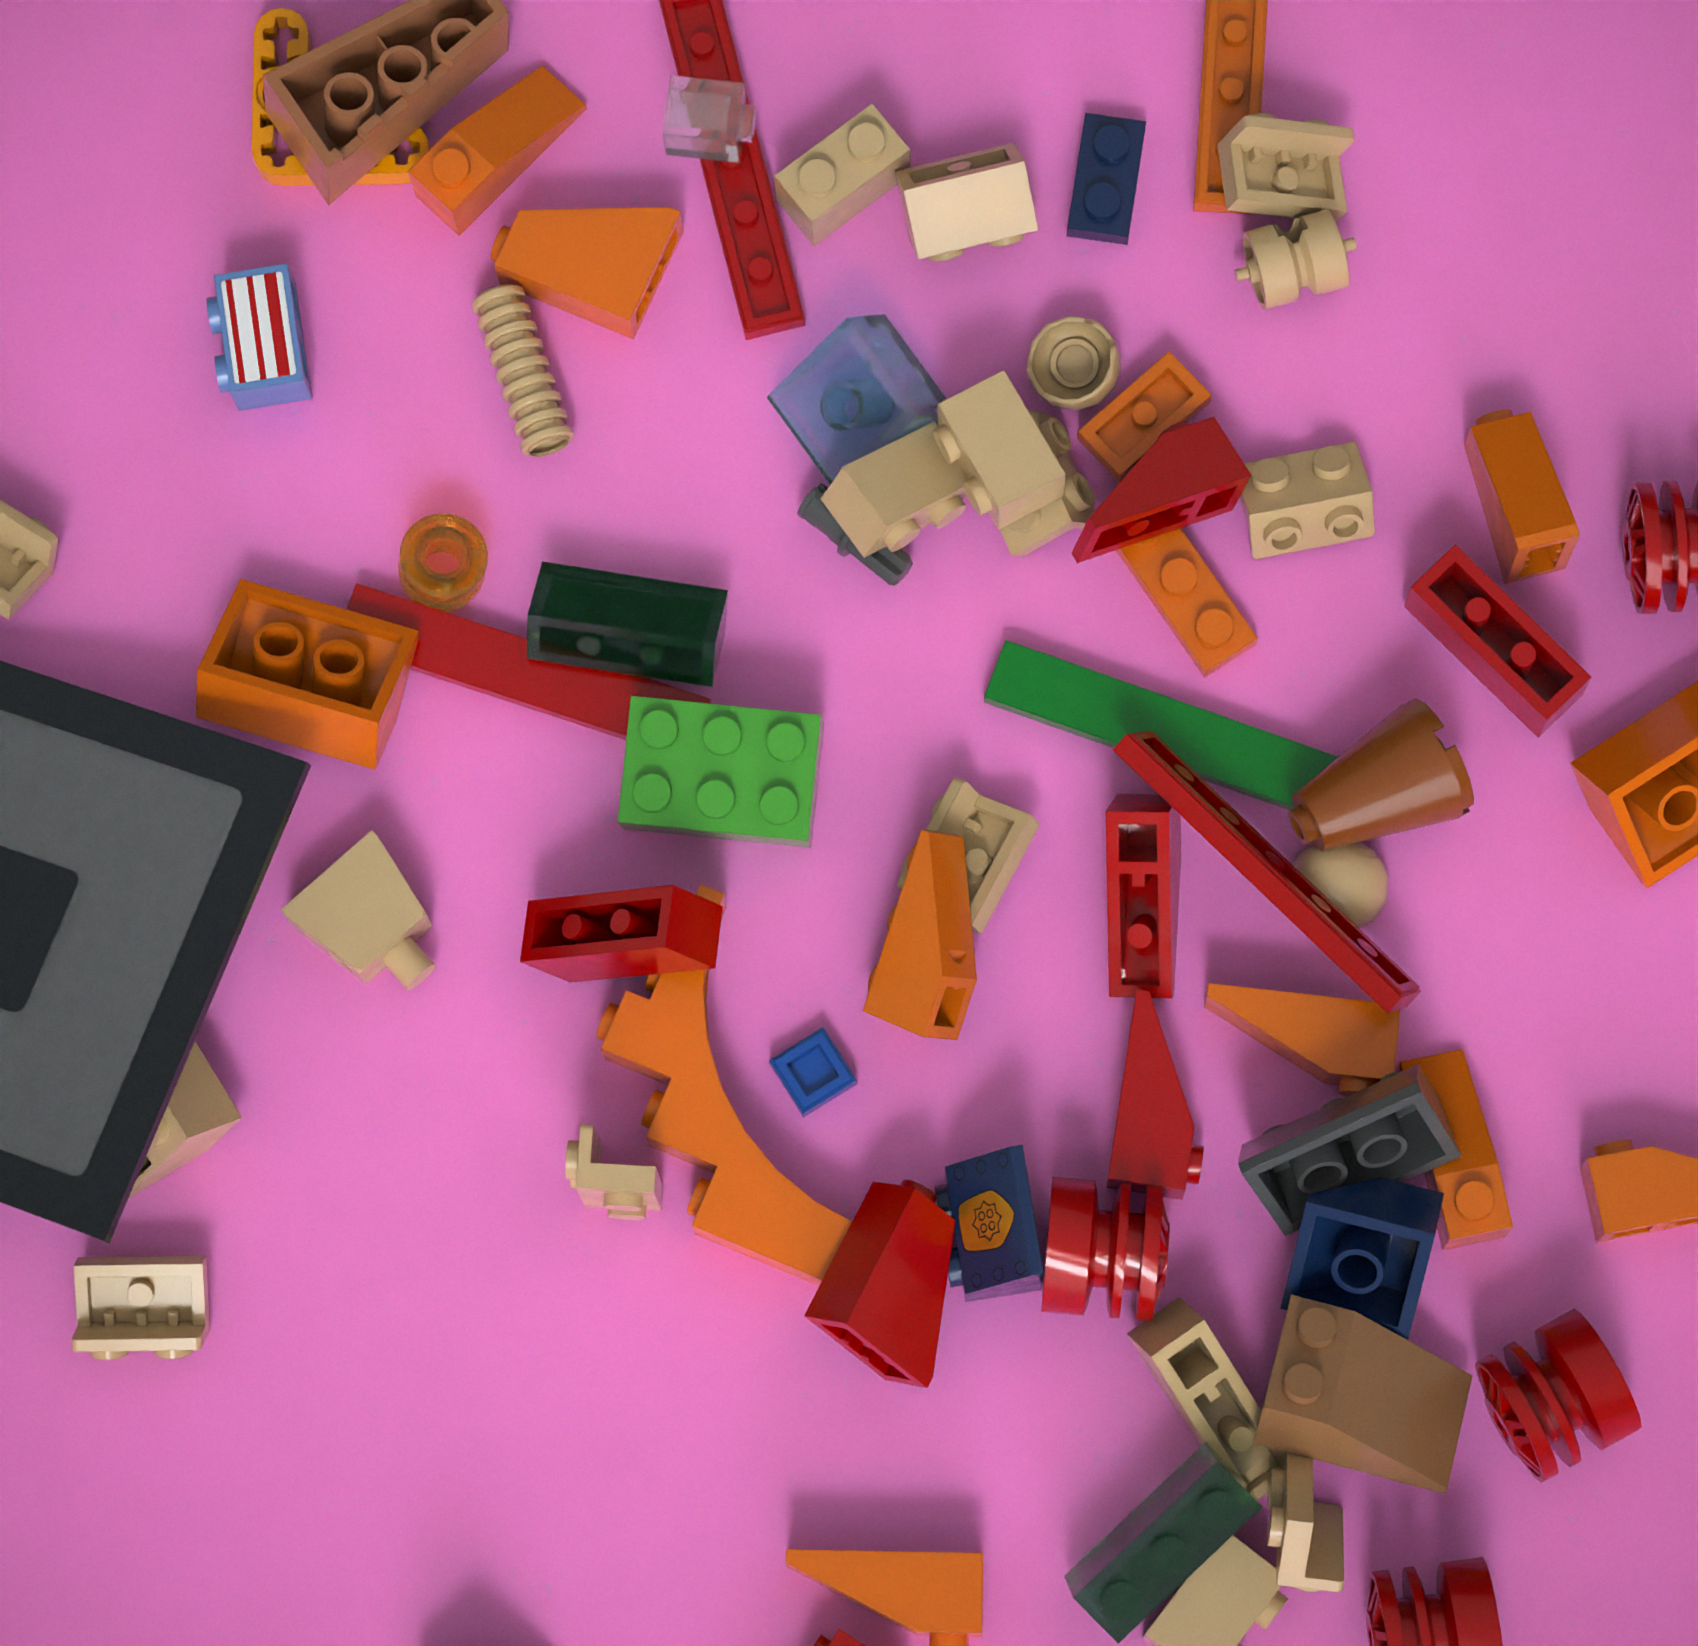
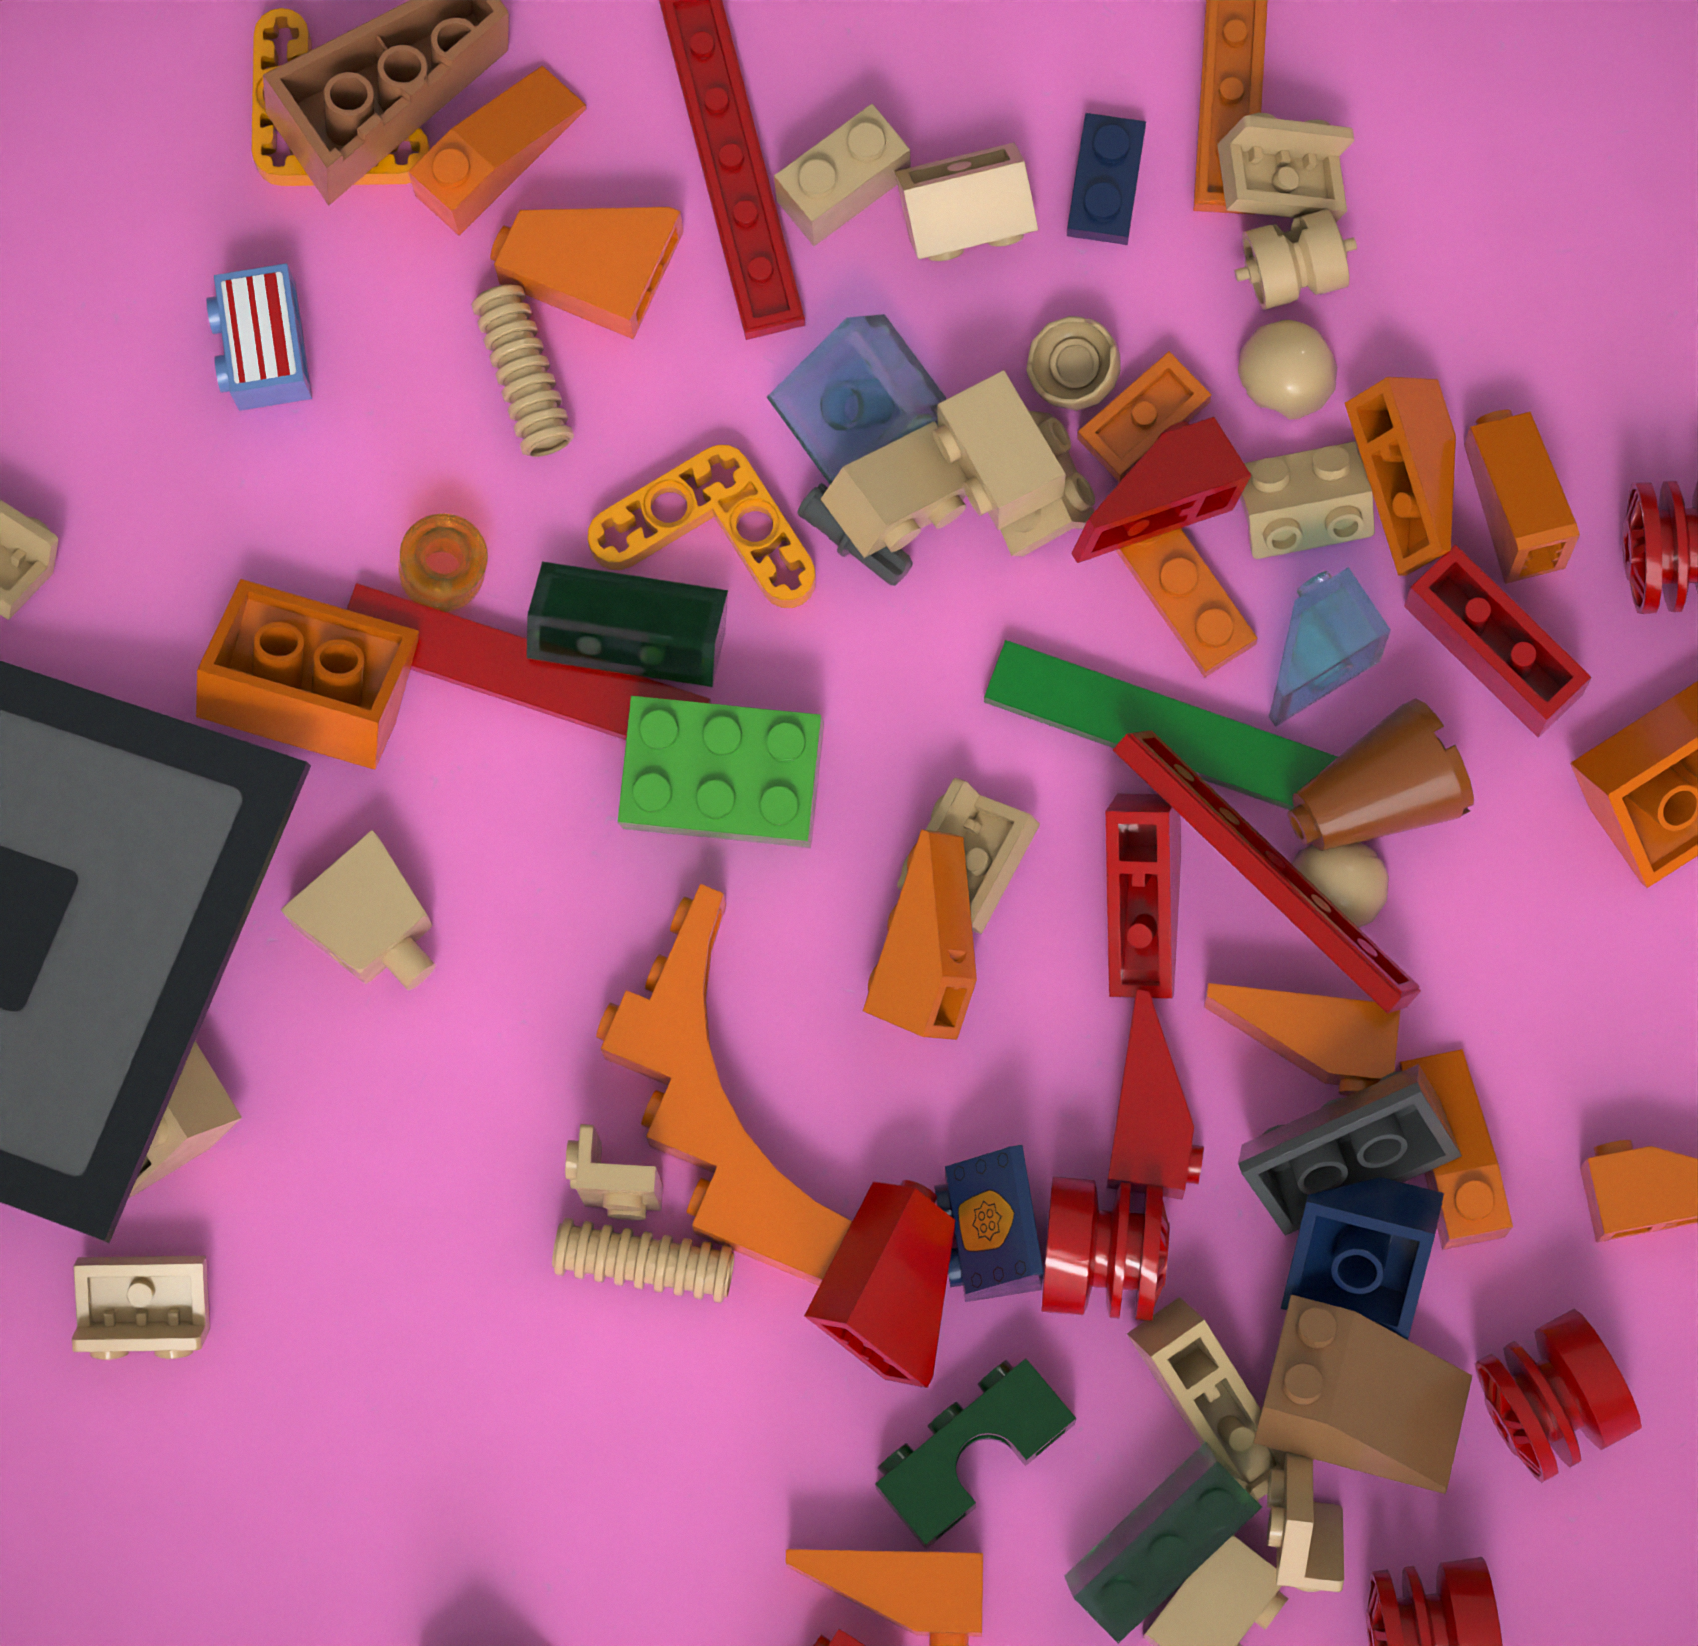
(621, 933): red brick -> none
(643, 1260): none -> tan piece
(707, 119): clear brick -> none
(725, 506): none -> light orange beam
(813, 1072): blue tile -> none
(1013, 1409): none -> dark green arch
(1288, 368): none -> tan hair
(1327, 642): none -> clear light blue slope
(1409, 464): none -> orange slope

